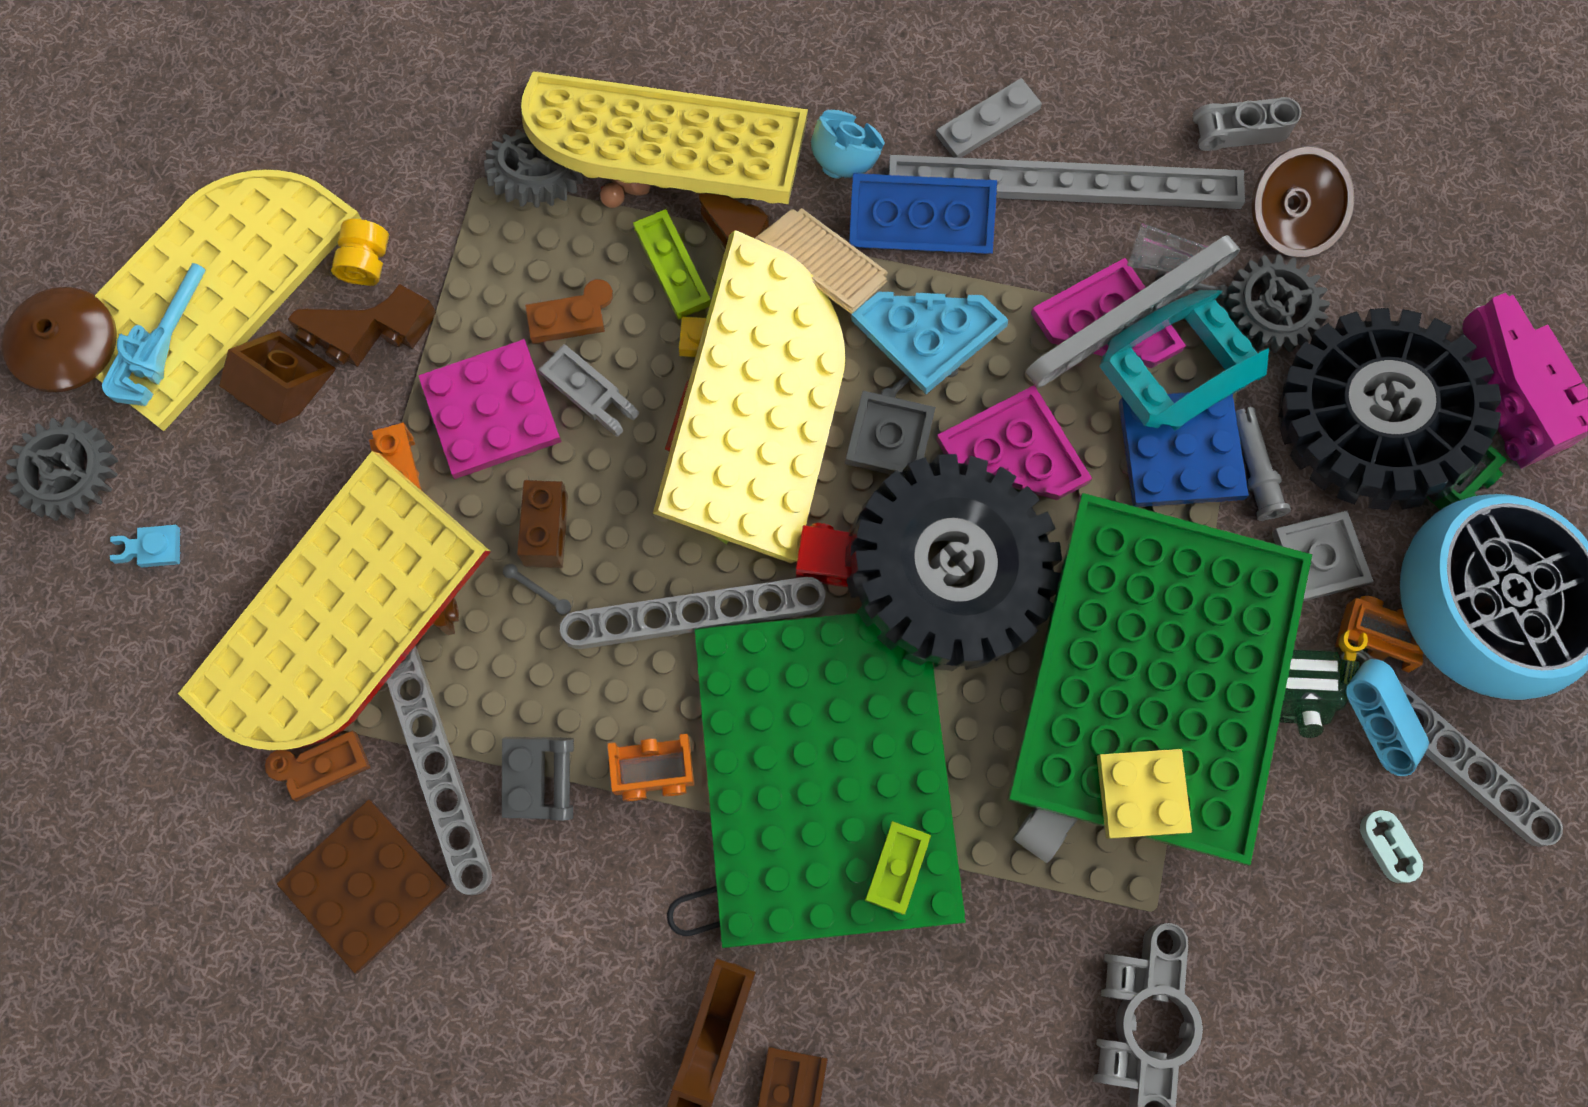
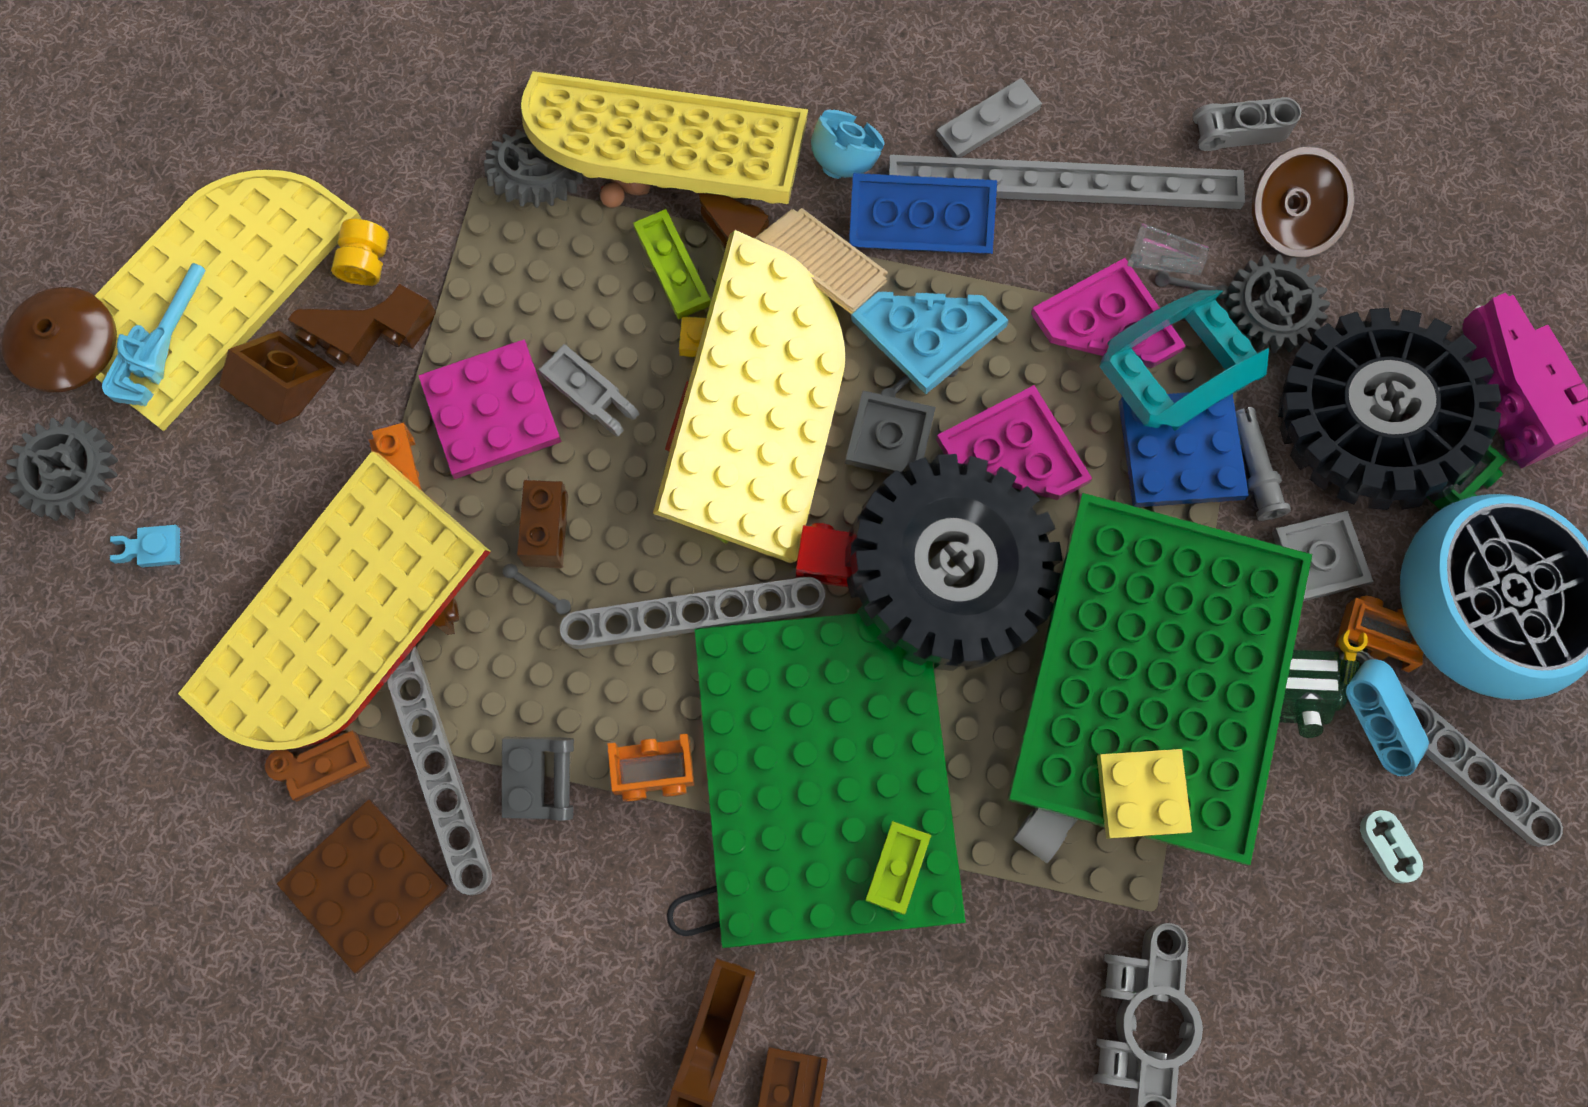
(570, 315): dark orange hinge -> none
(1132, 310): light grey beam -> none

